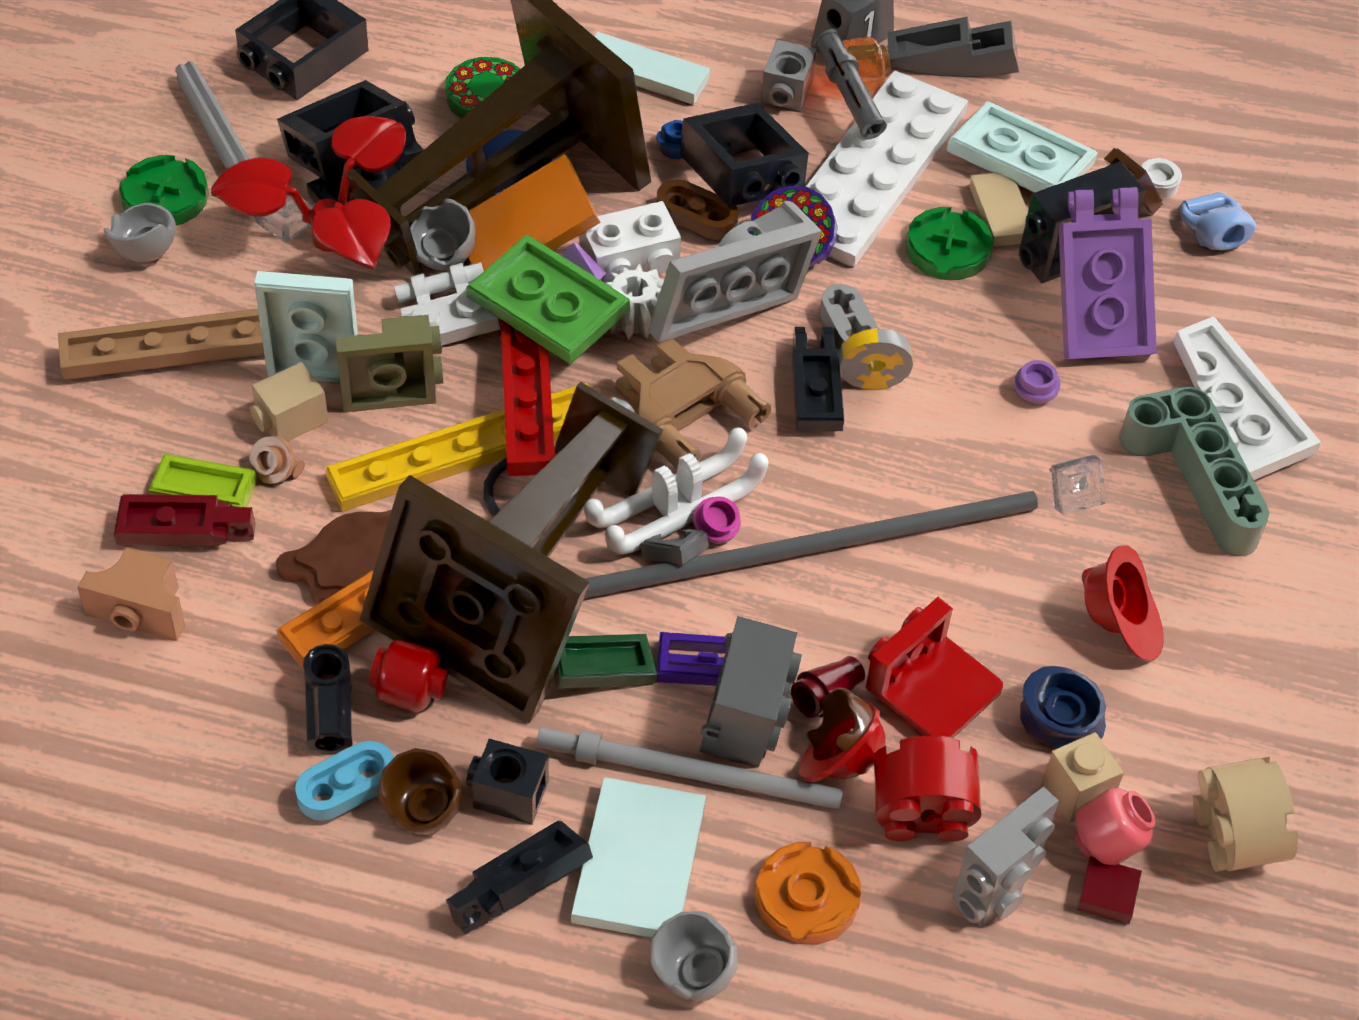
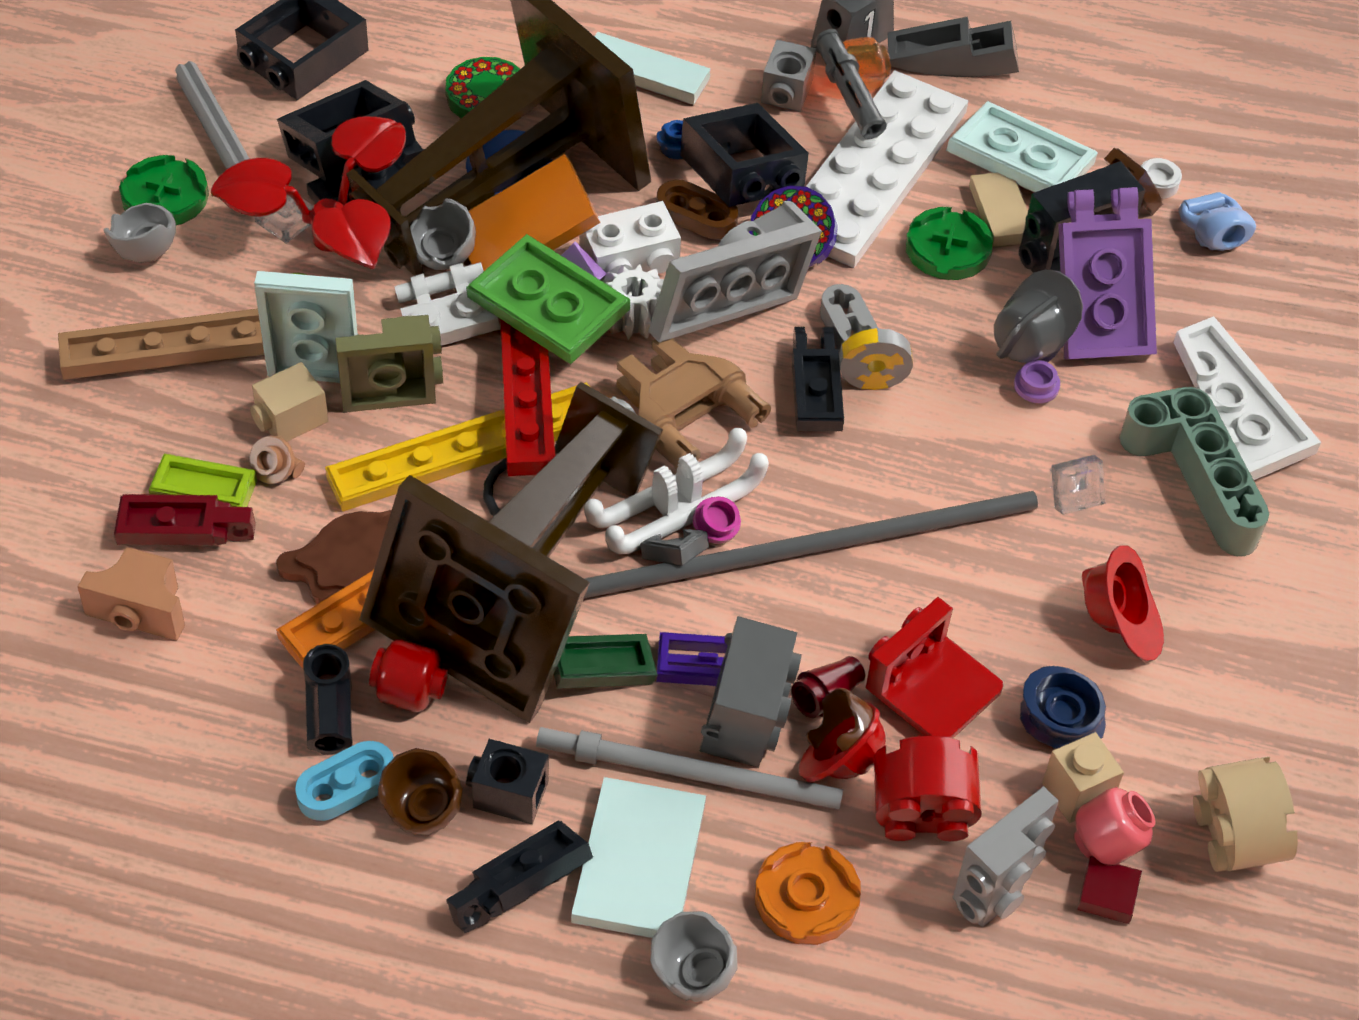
(1038, 317): none -> dark grey piece

